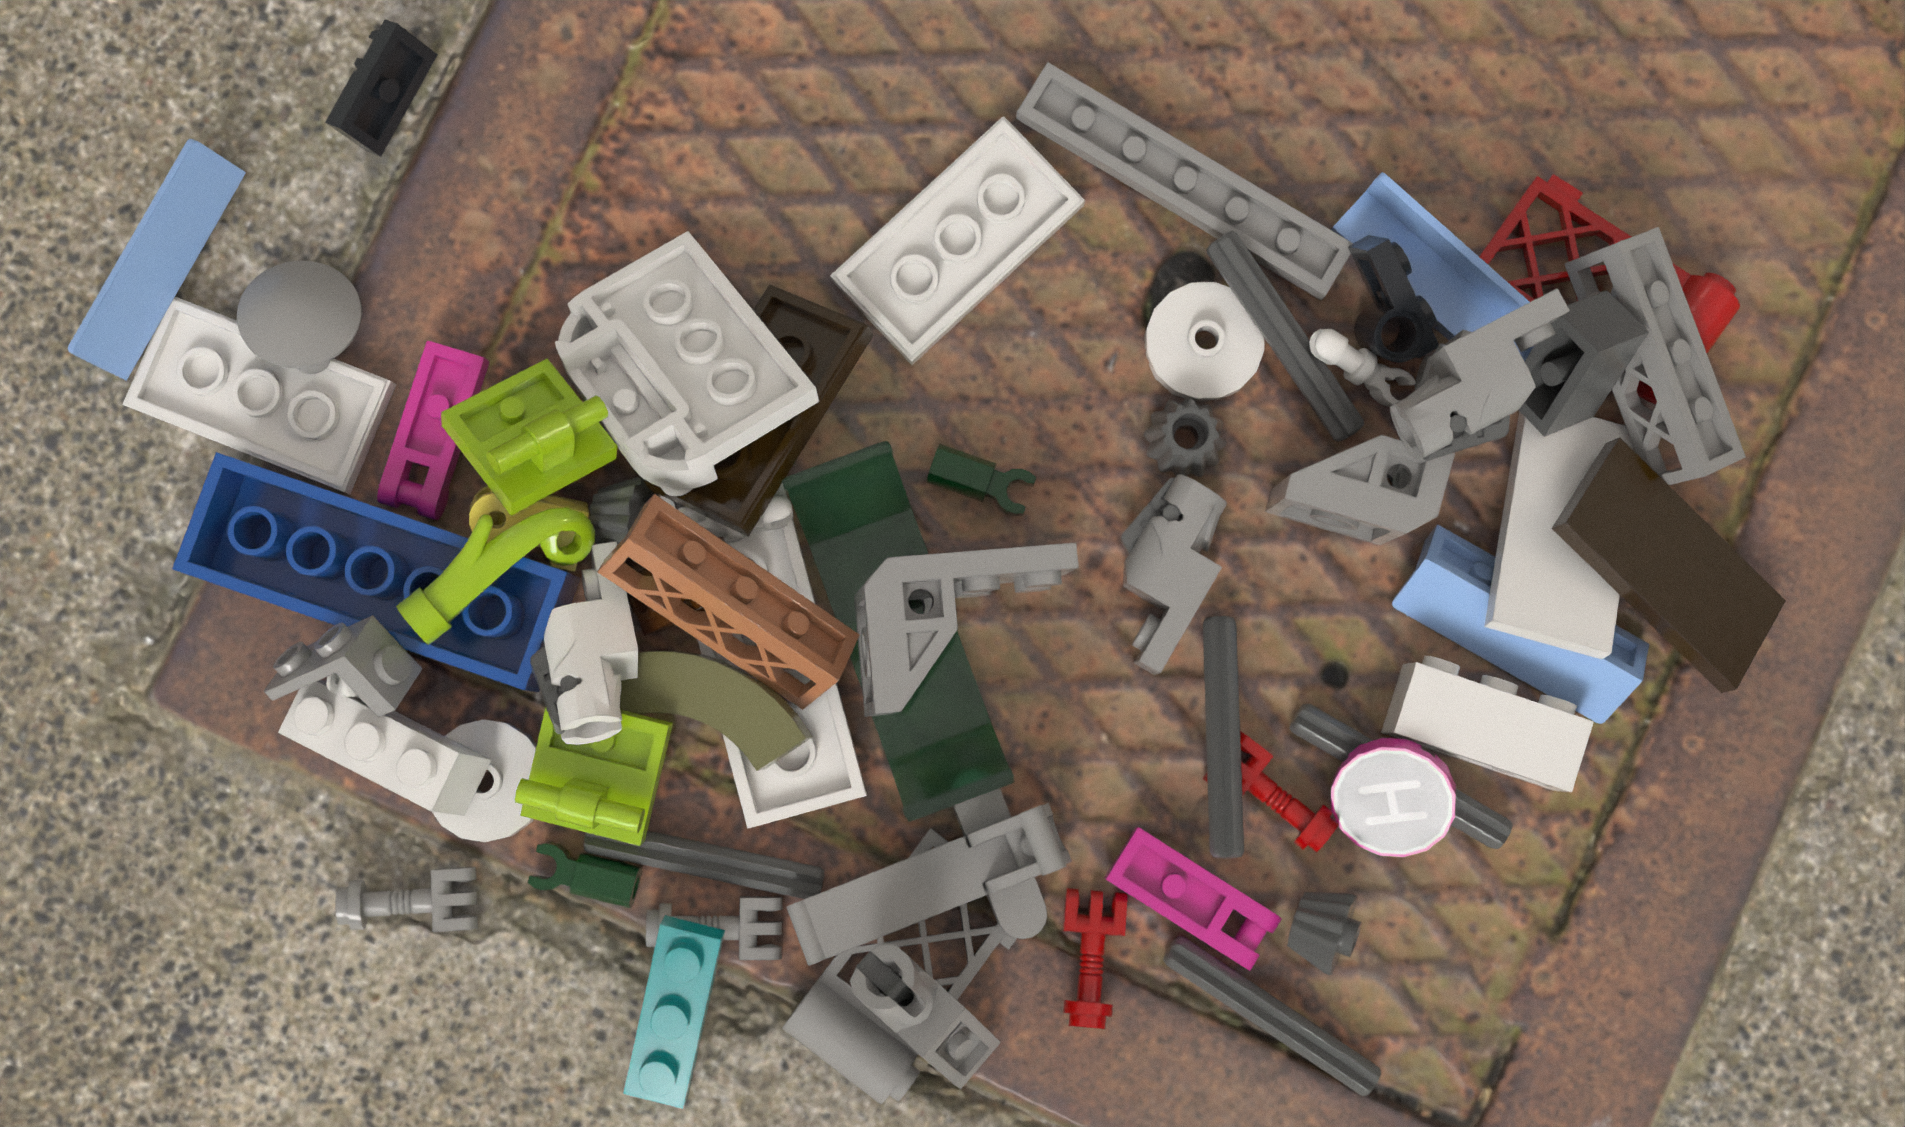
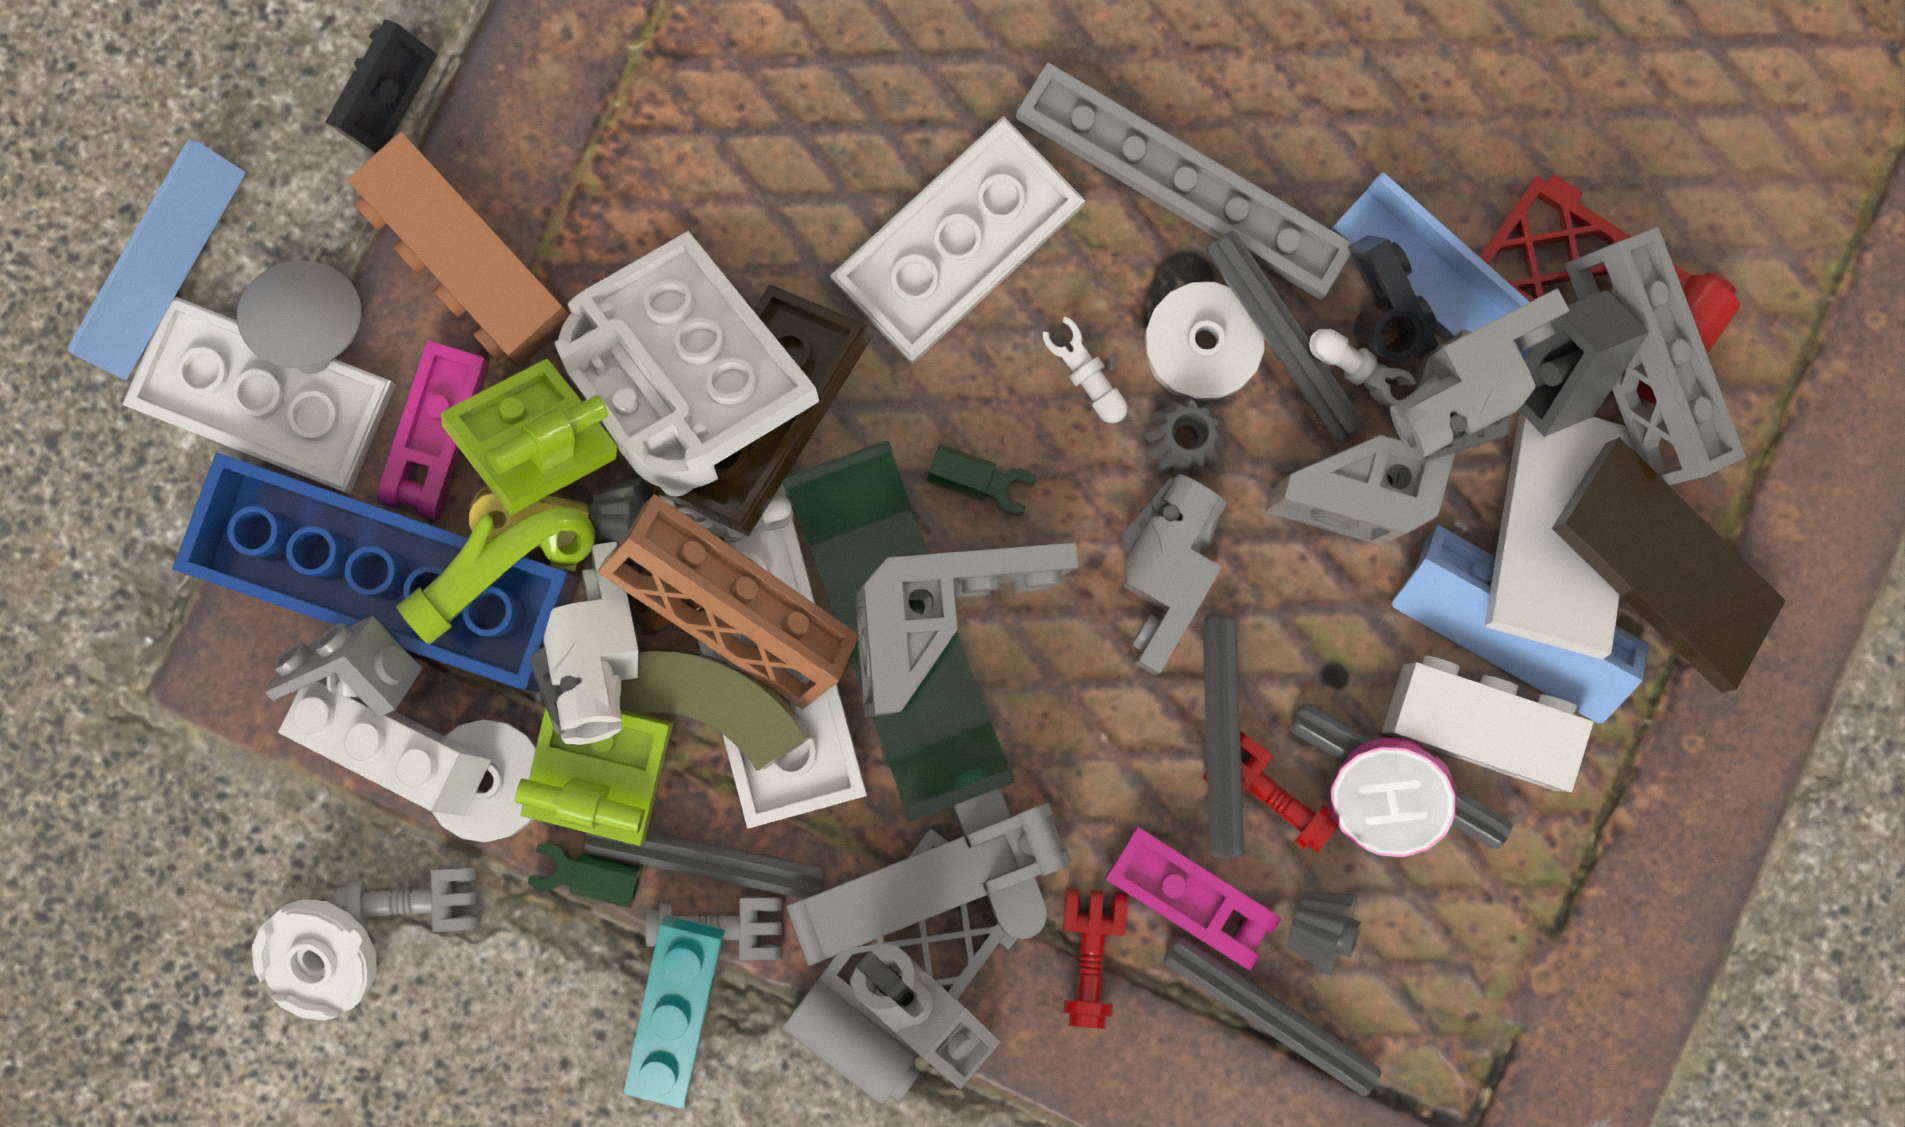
(301, 980): none -> white plate
(459, 250): none -> nougat brick
(1087, 372): none -> white piece

